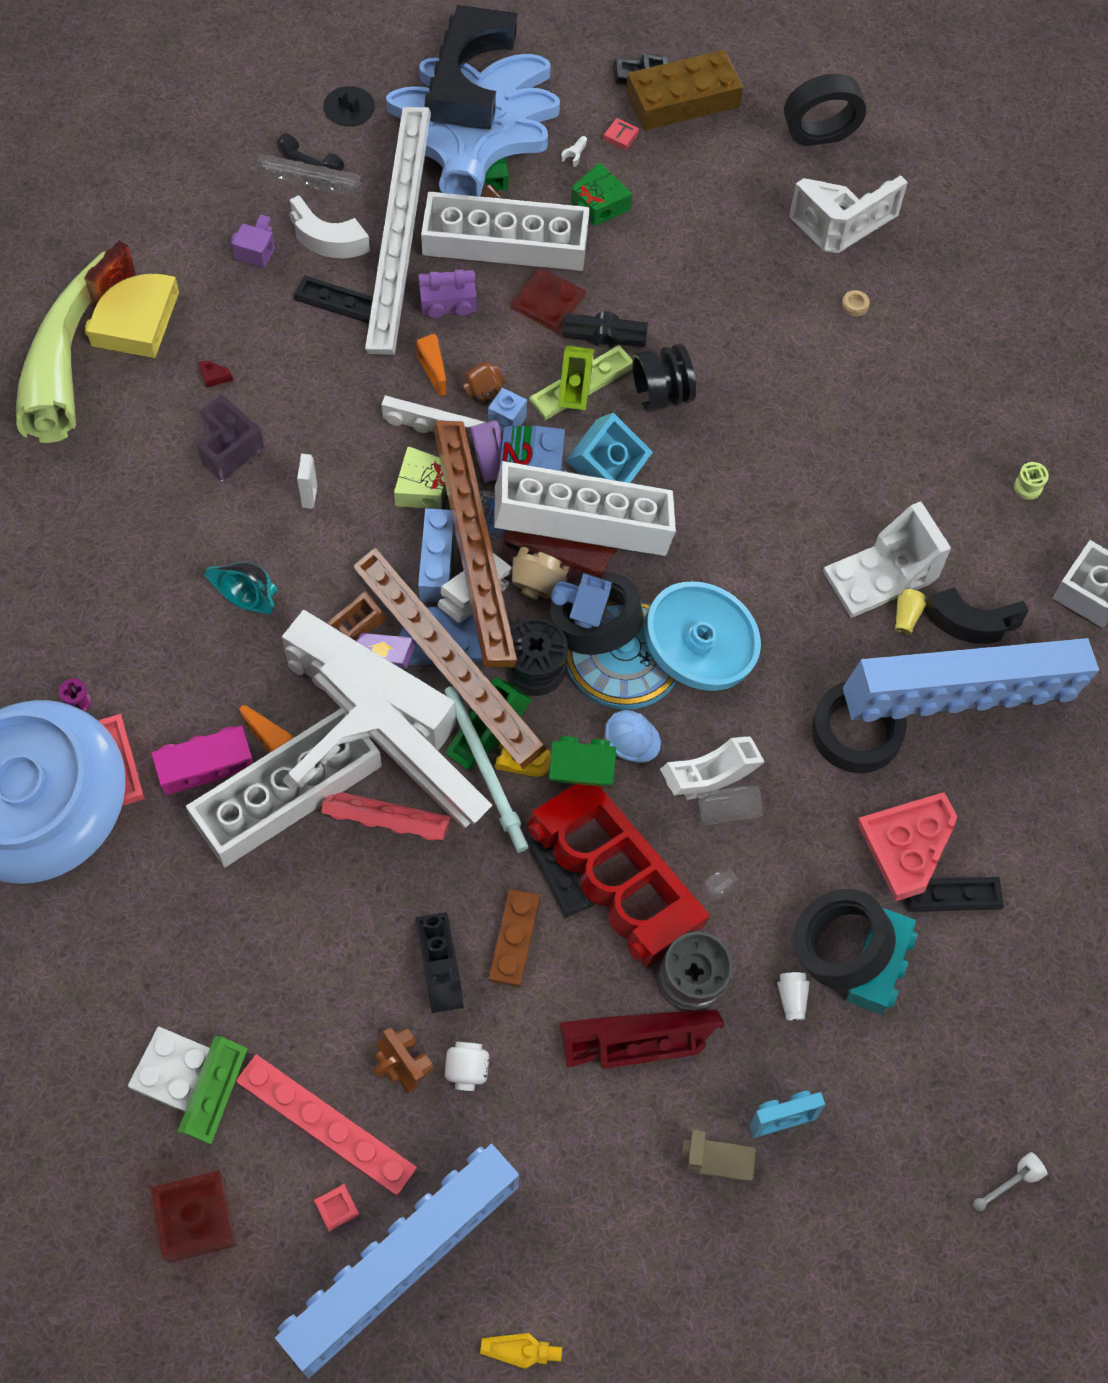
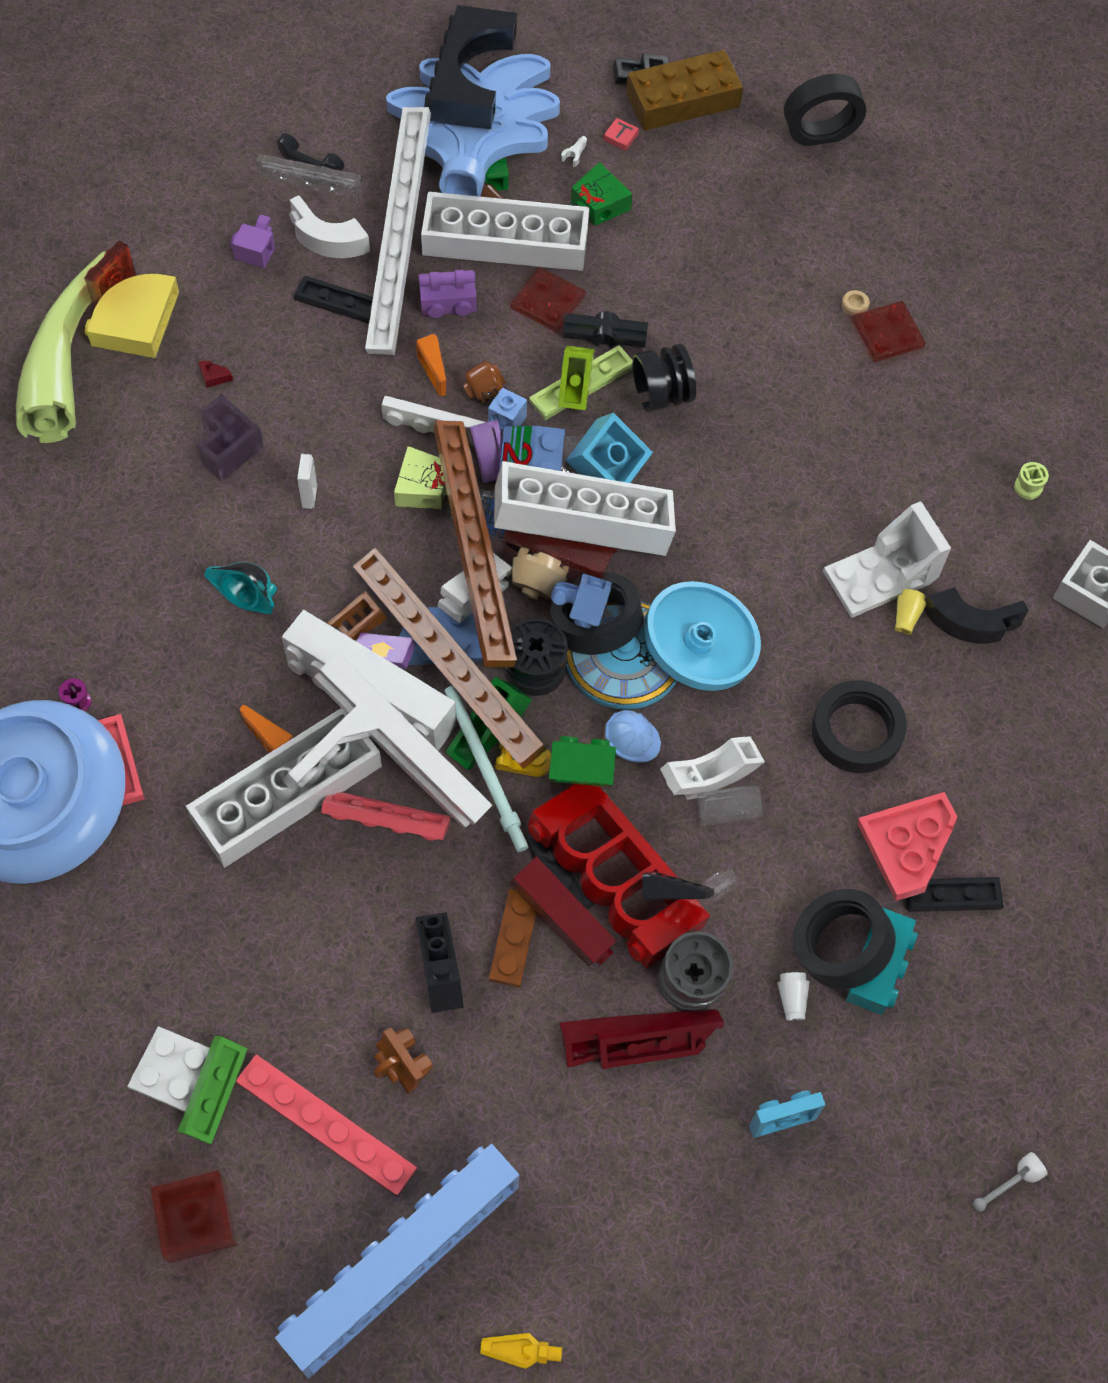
(202, 759): dark pink brick -> none
(336, 1208): coral tile -> none
(349, 106): black piece -> none
(436, 554): light blue brick -> none
(466, 1065): white head -> none
(563, 913): none -> dark red brick
(668, 887): none -> black slope
(717, 1158): dark tan bracket -> none
(819, 212): white bracket -> none
(888, 331): none -> clear red plate
(969, 679): light blue brick -> none

